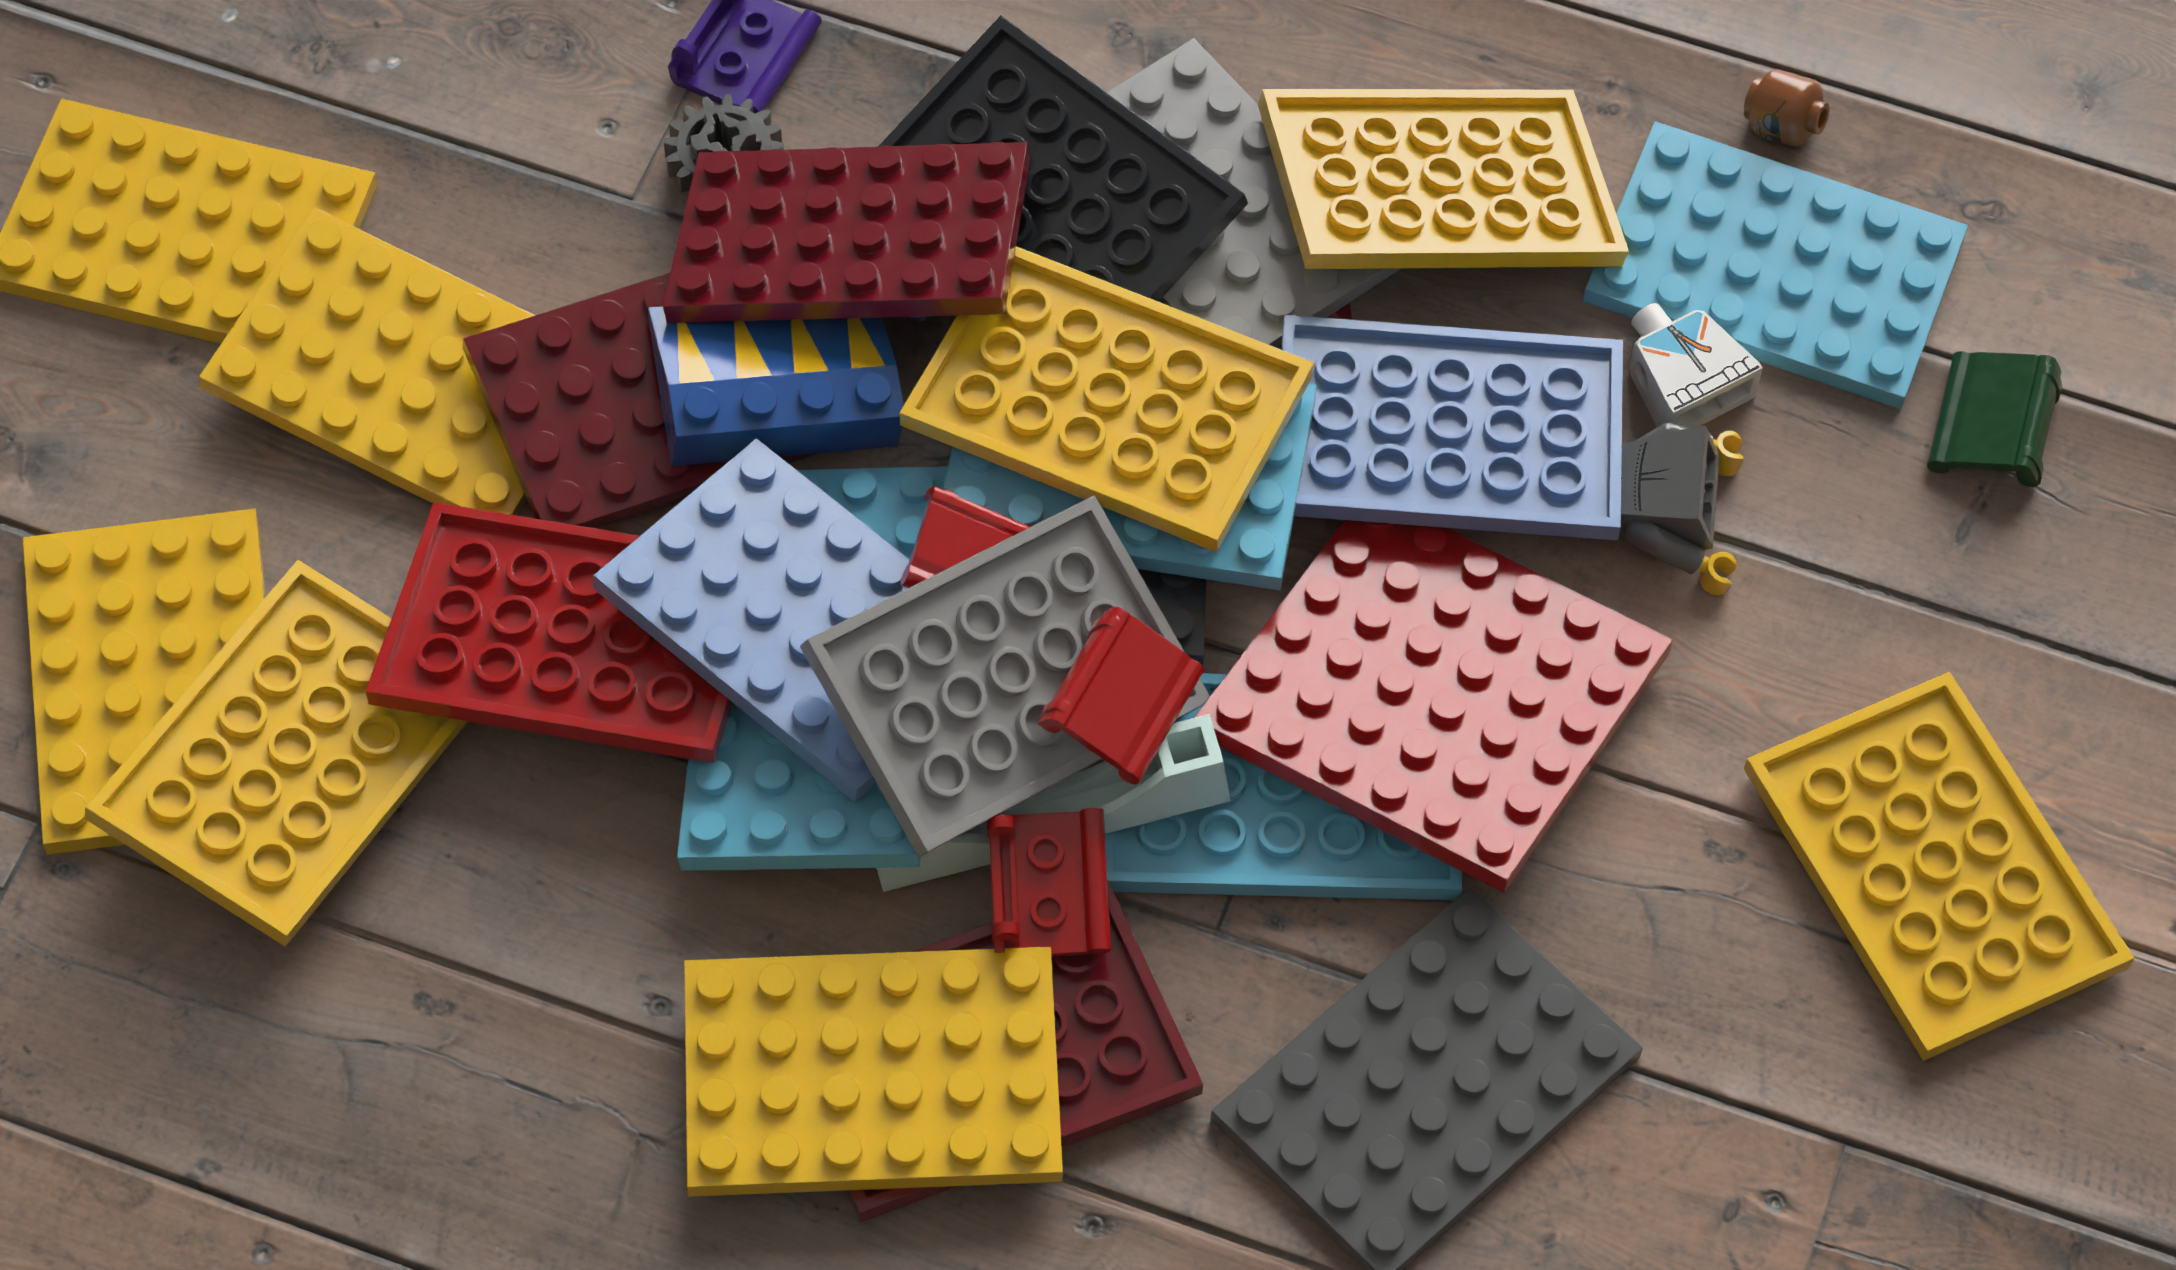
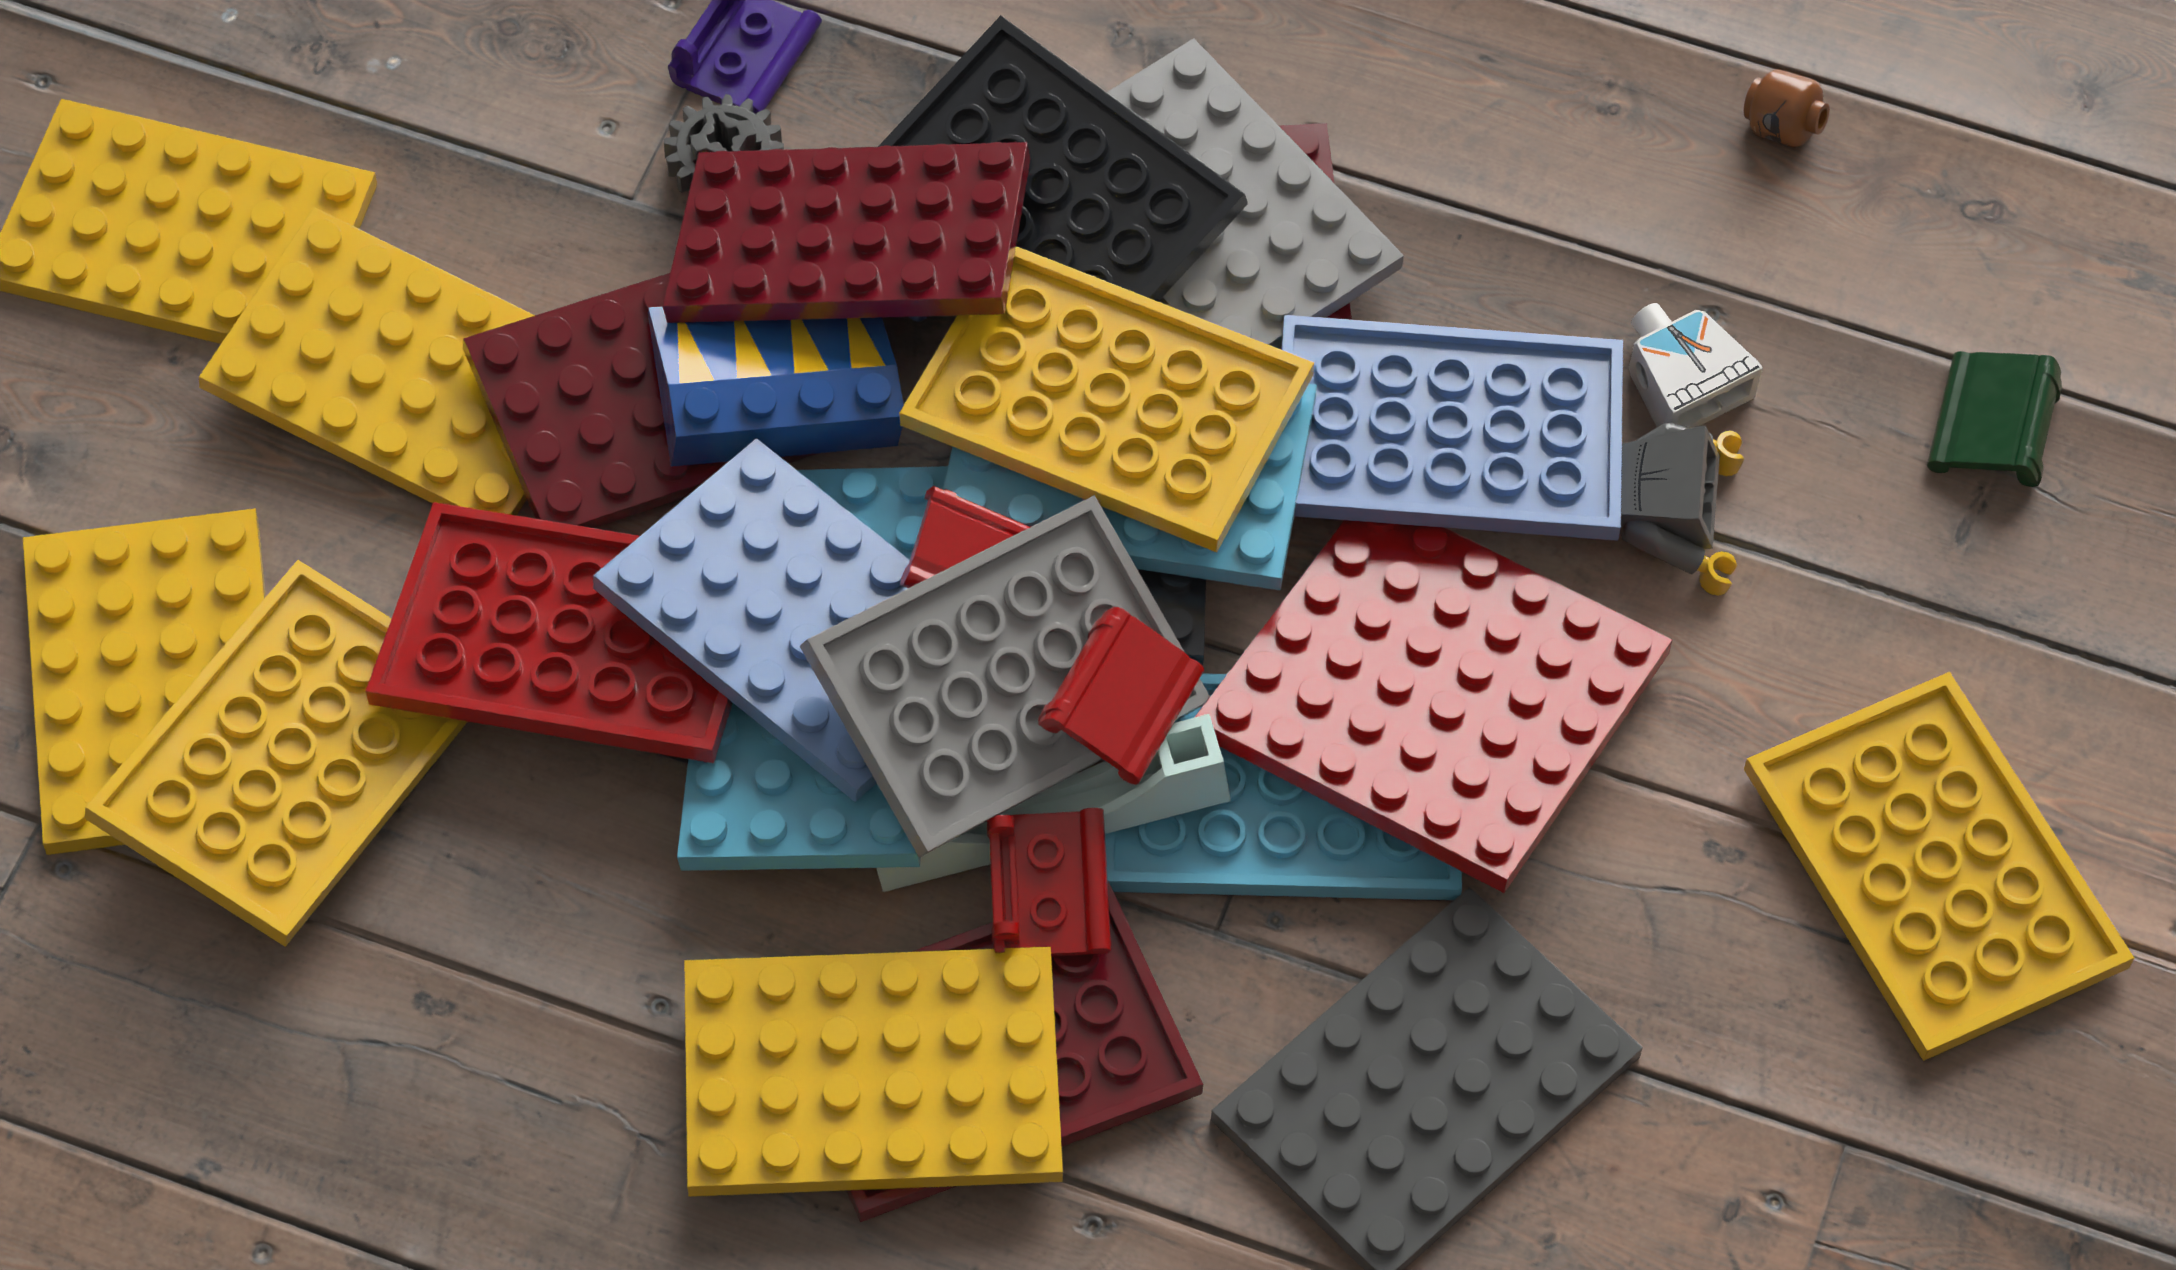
(1440, 179): yellow plate -> none
(1781, 262): medium azure plate -> none

